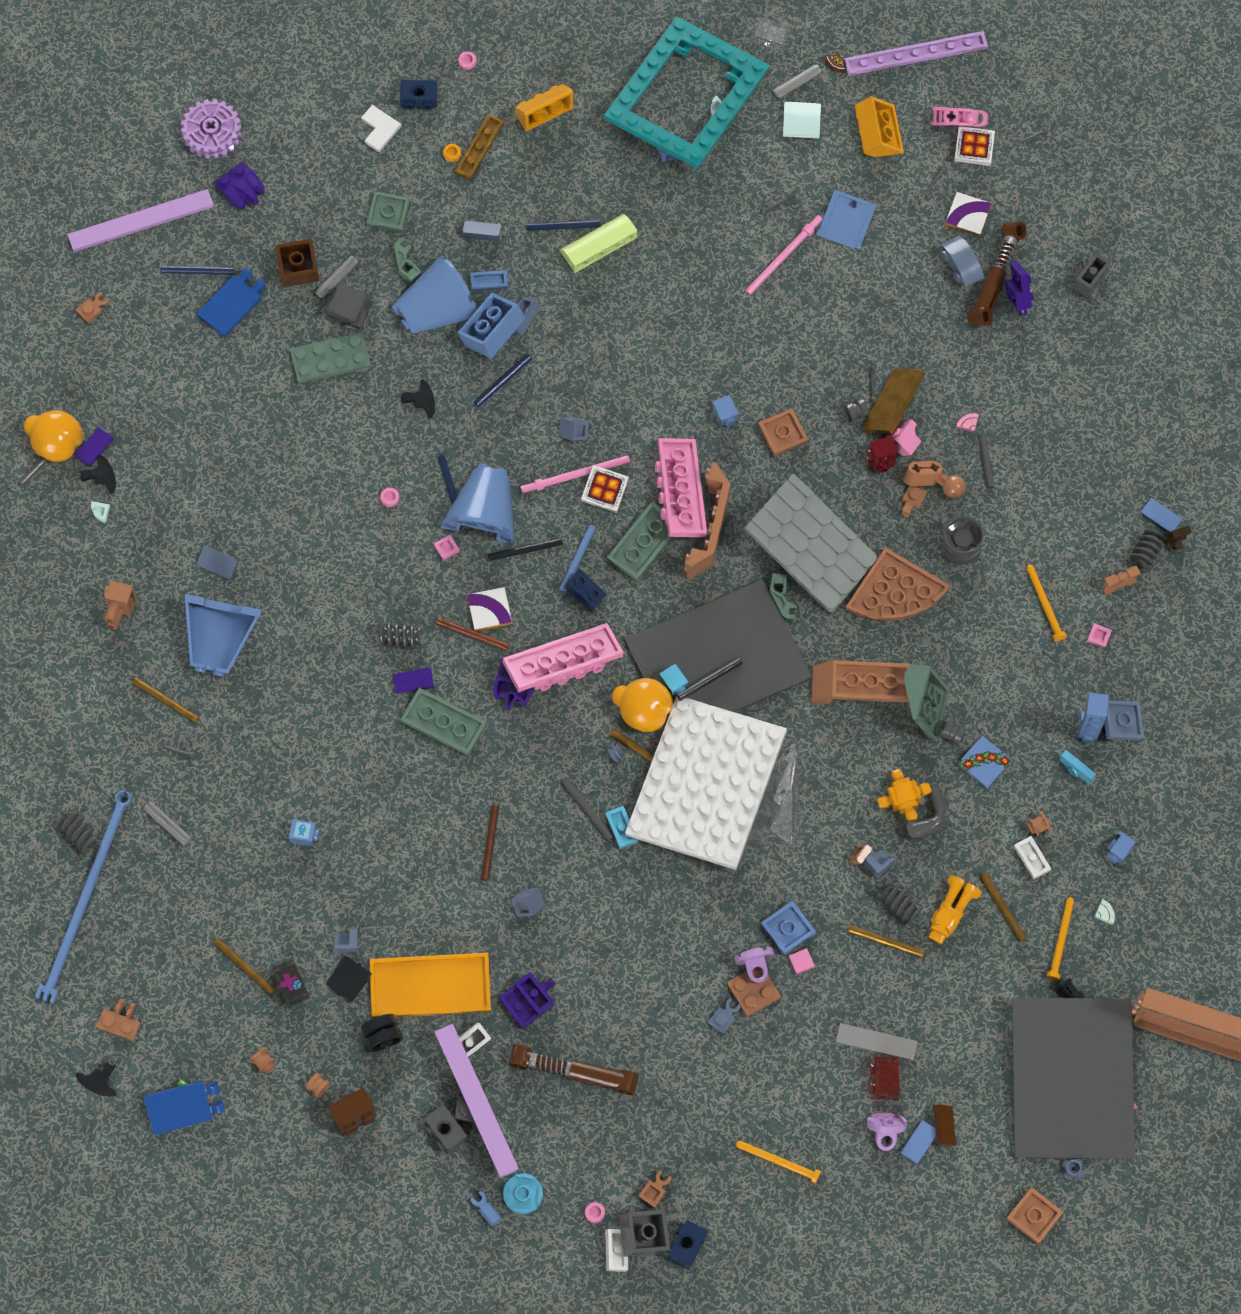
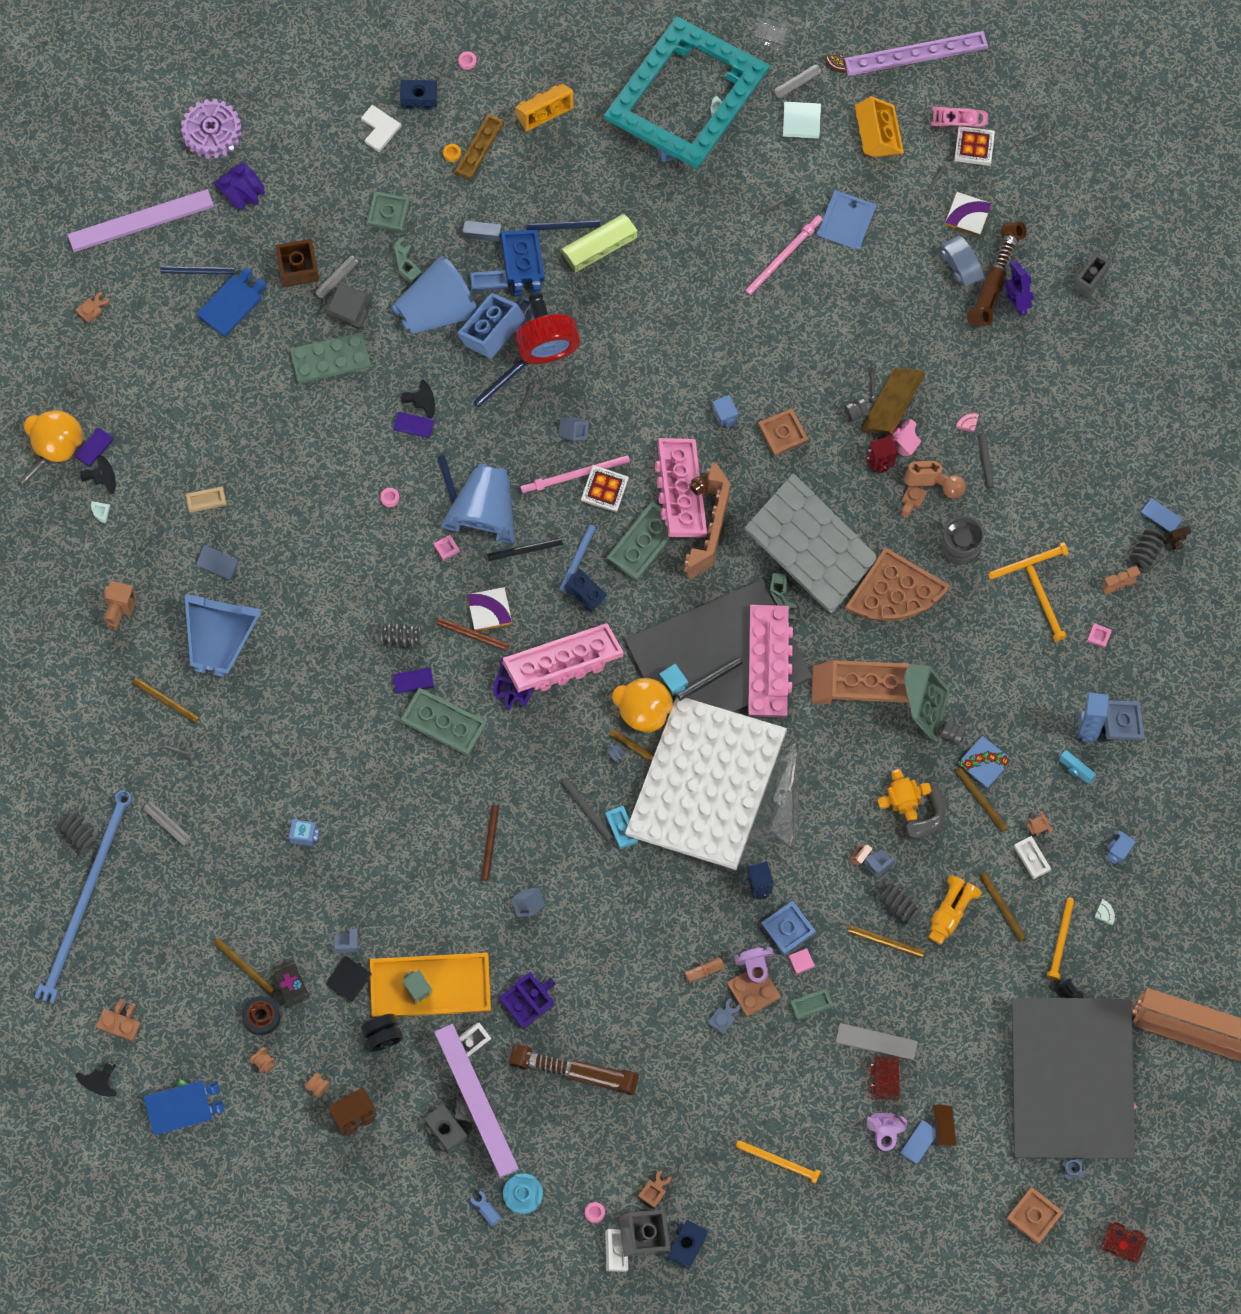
(206, 499): none -> tan tile
(264, 1026): none -> wheel
(414, 425): none -> dark purple tile
(416, 986): none -> sand green brick
(522, 259): none -> blue tile
(546, 336): none -> red wheel
(698, 485): none -> reddish brown plate
(704, 970): none -> nougat axle
(760, 880): none -> dark blue brick
(769, 661): none -> bright pink plate
(811, 1004): none -> sand green tile
(982, 800): none -> pearl gold bar
(1062, 549): none -> light orange bar
(1123, 1242): none -> clear red brick

